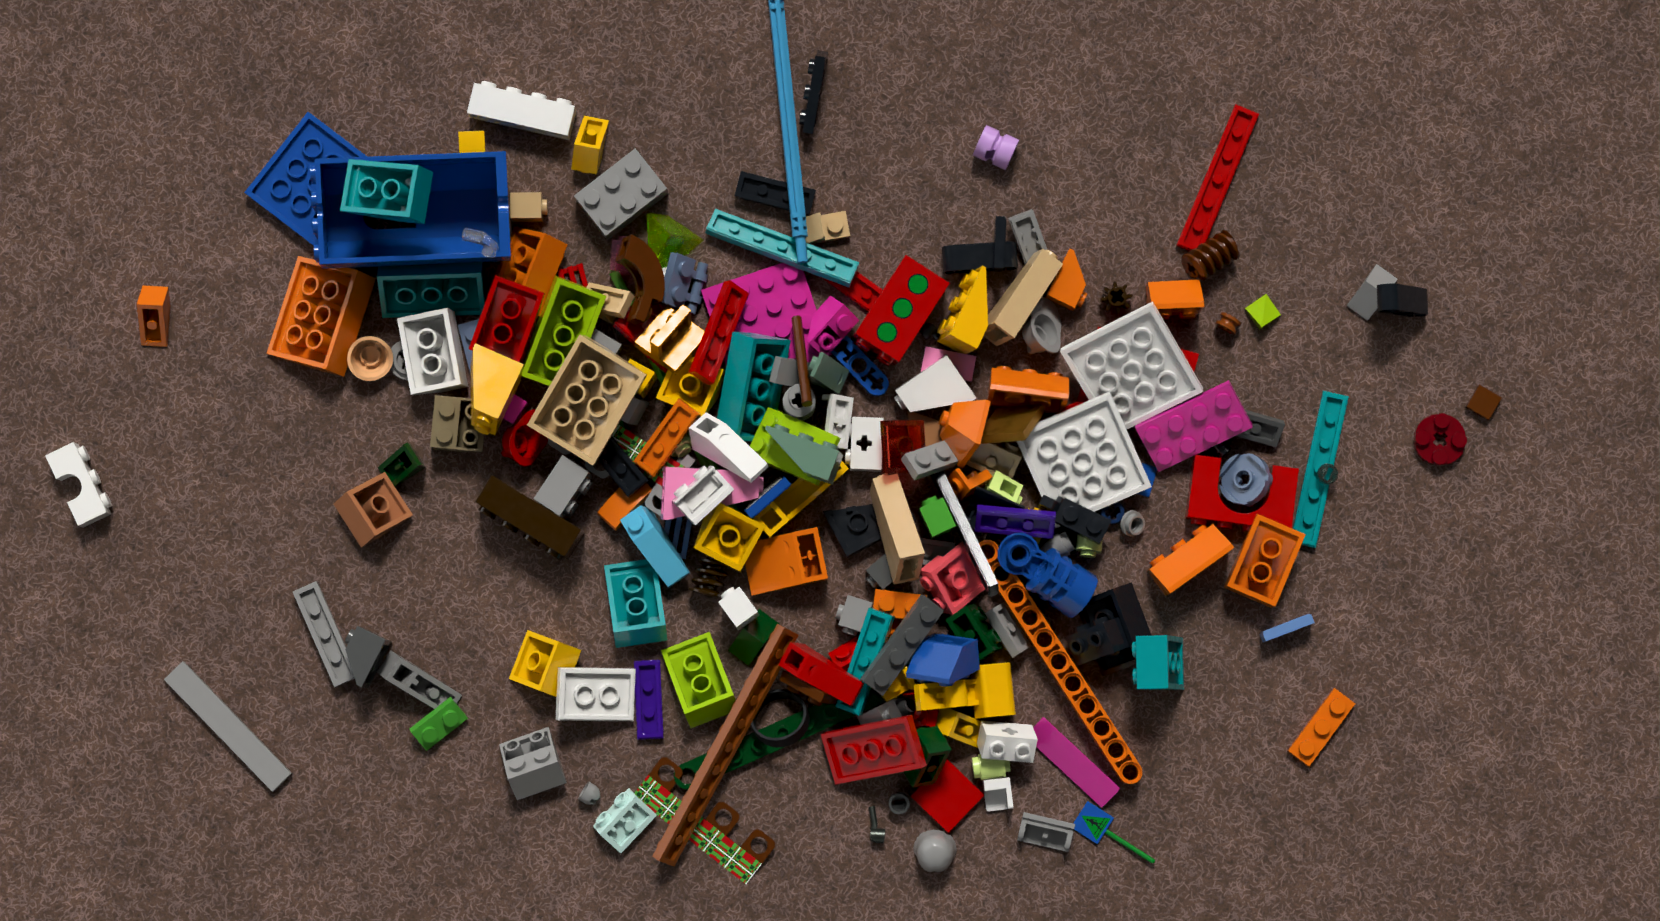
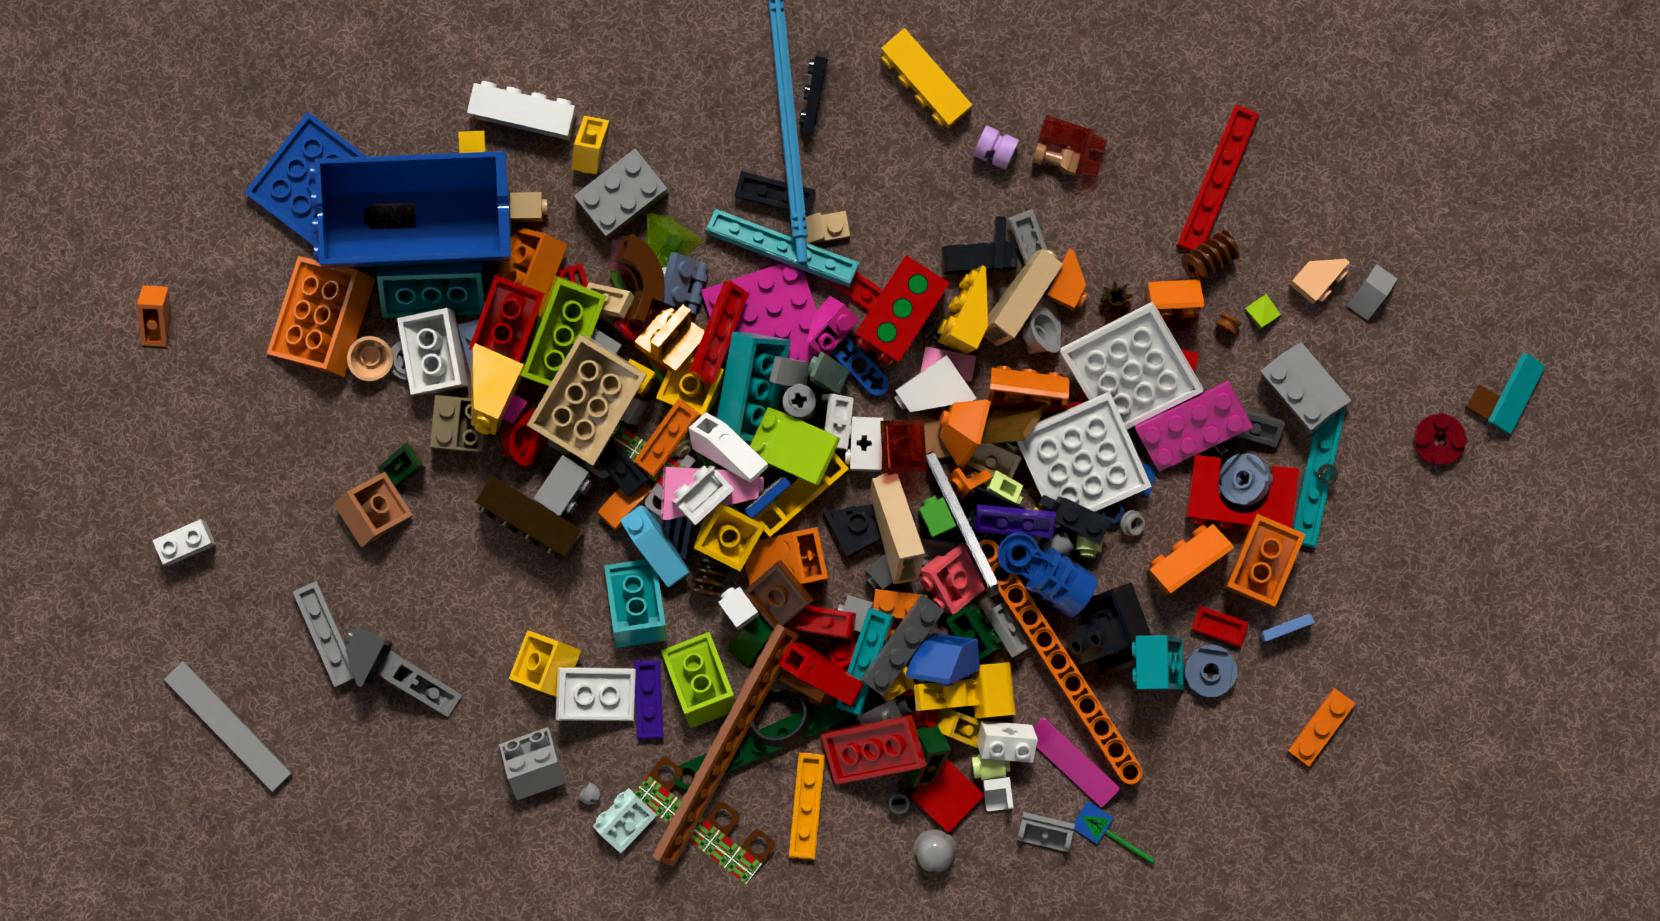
(91, 503): white arch -> none
(184, 542): none -> white brick
(387, 190): teal slope -> none
(438, 723): bright green plate -> none
(483, 239): clear arm -> none
(778, 595): none -> reddish brown tile
(801, 358): reddish brown bar -> none
(806, 806): none -> light orange tile
(813, 458): sand green slope -> none
(824, 622): none -> red tile
(877, 835): pearl dark grey hand -> none
(925, 78): none -> yellow brick
(929, 460): light grey plate -> none
(1075, 144): none -> clear red hips
(1219, 626): none -> red tile
(1222, 661): none -> sand blue plate
(1305, 387): none -> light grey slope
(1317, 276): none -> light nougat slope
(1402, 300): black beam -> none
(1516, 393): none -> teal tile

